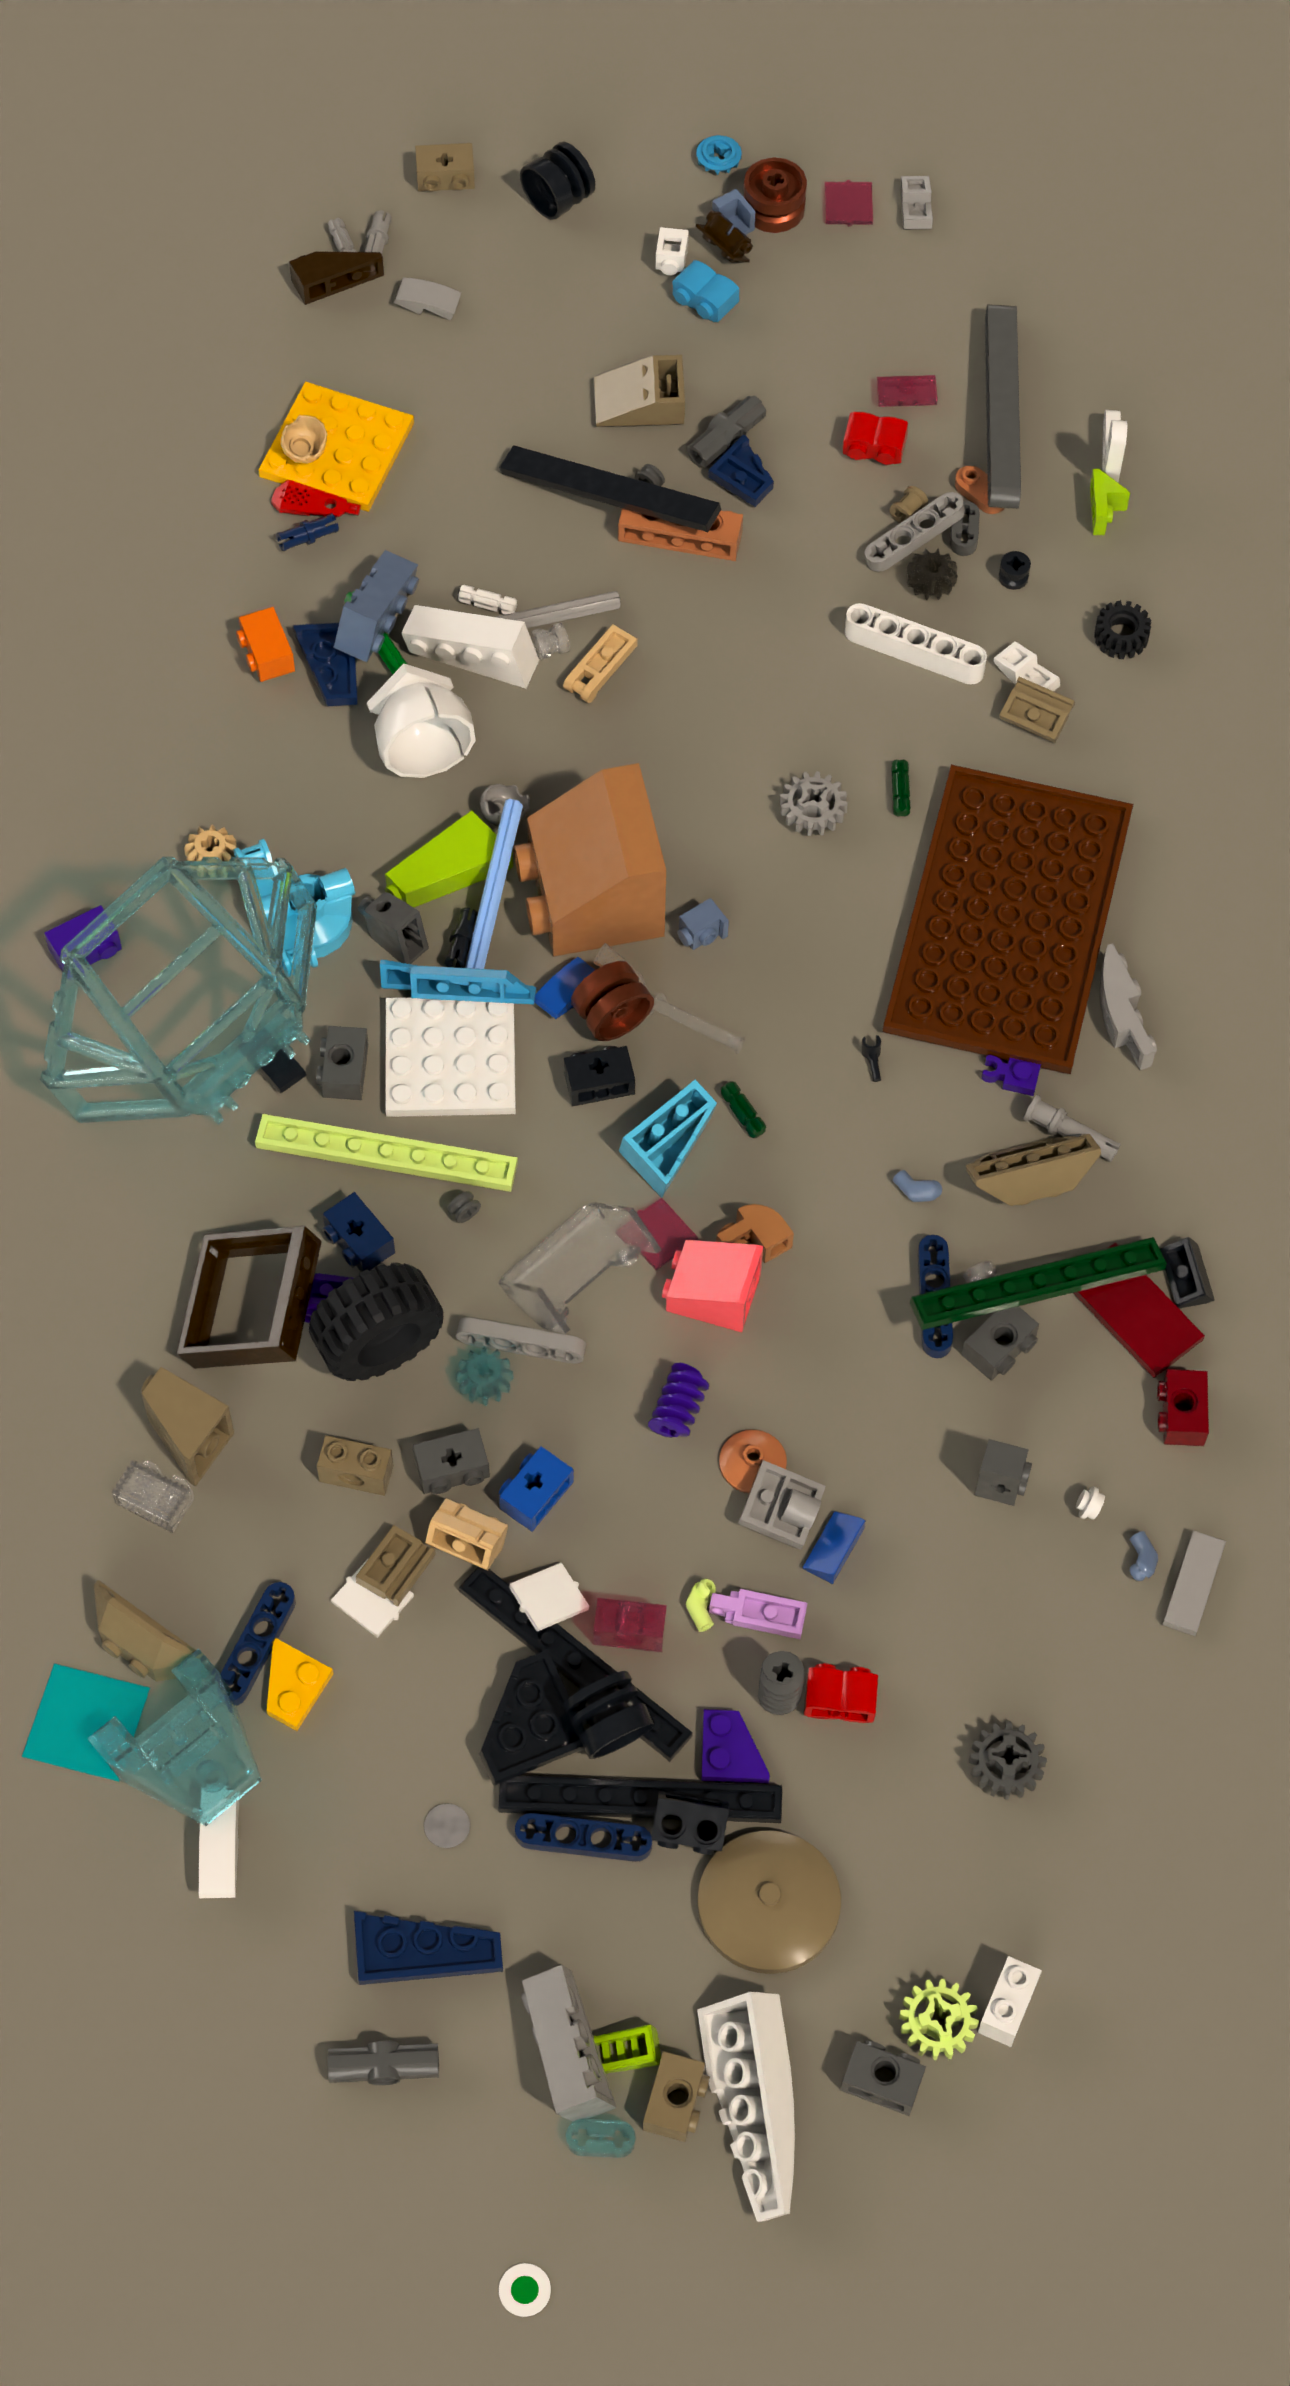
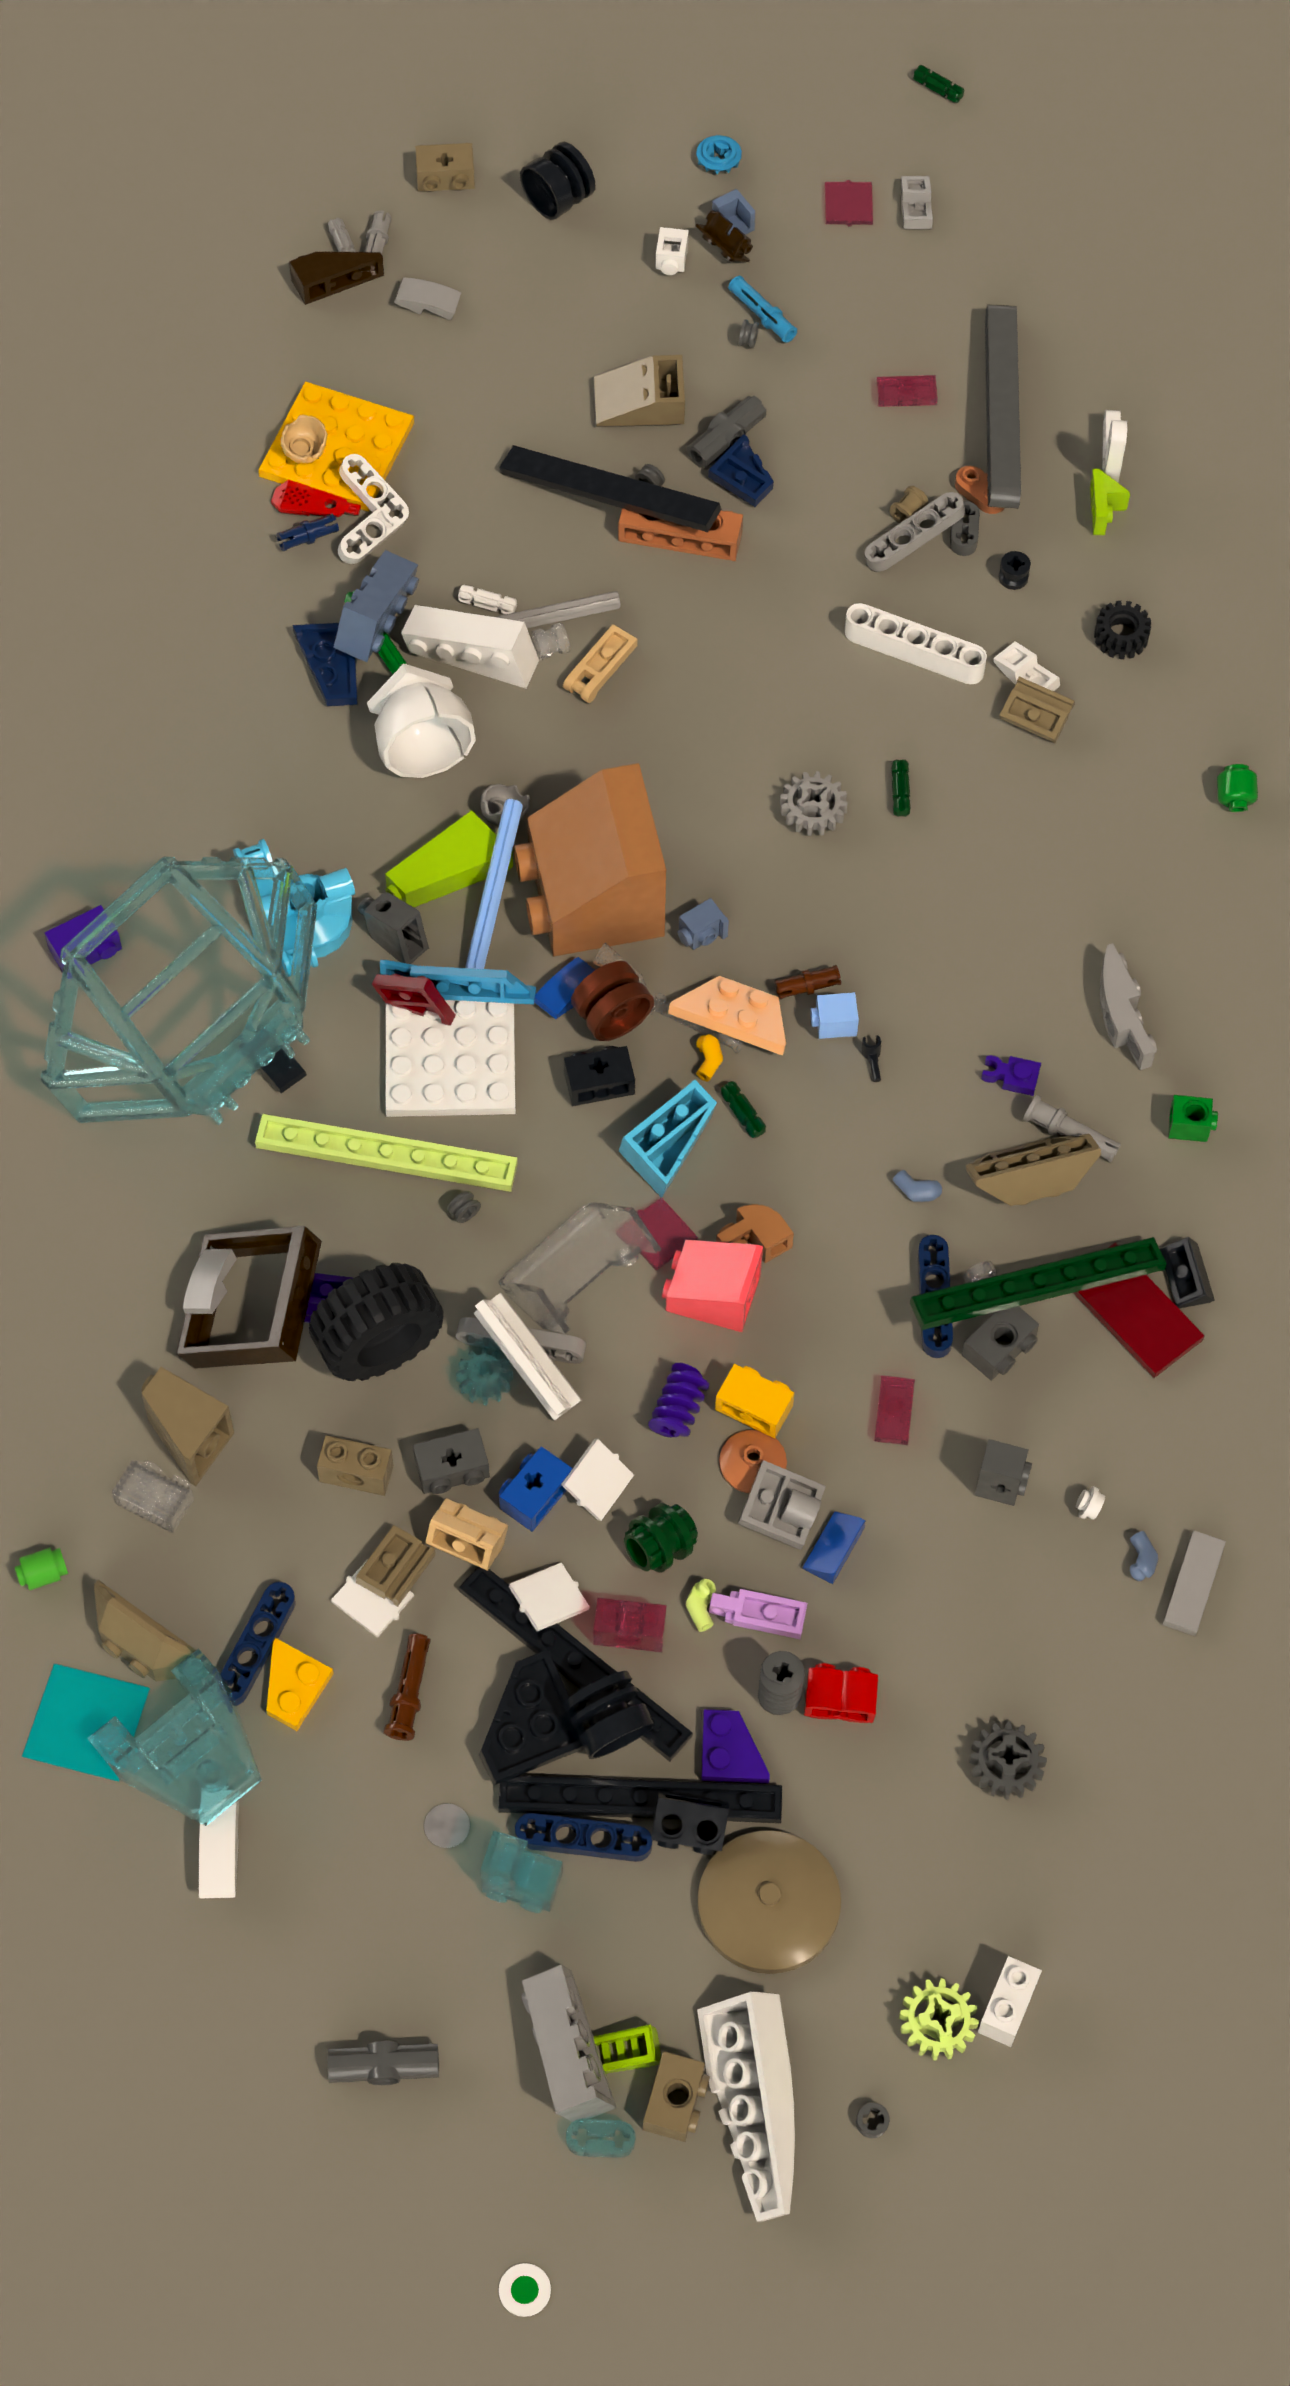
(41, 1568): none -> bright green brick
(205, 1284): none -> light grey slope
(210, 844): tan gear -> none
(266, 644): orange brick -> none
(348, 1079): dark grey brick -> none
(358, 1233): dark blue brick -> none
(379, 517): none -> white beam
(406, 1702): none -> reddish brown pin
(413, 994): none -> dark red wing
(414, 1950): dark blue wing -> none
(461, 938): black pin -> none
(518, 1874): none -> clear light blue brick
(527, 1355): none -> white fence
(597, 1479): none -> white piece
(661, 1537): none -> dark green piece
(705, 291): dark azure brick -> none
(713, 1056): none -> yellow arm
(734, 1011): none -> light nougat wing
(748, 333): none -> dark grey bush
(754, 1400): none -> yellow brick
(776, 194): copper wheel -> none
(782, 328): none -> dark azure pin
(808, 982): none -> reddish brown pin
(835, 1015): none -> light blue brick
(864, 2112): none -> dark grey bush
(875, 438): red brick -> none
(894, 1410): none -> clear pink plate
(894, 2095): dark grey brick -> none
(932, 574): clear smoke gear -> none
(938, 84): none -> dark green axle
(1009, 919): reddish brown plate -> none
(1185, 1129): none -> green brick
(1185, 1388): dark red brick -> none
(1237, 787): none -> green head

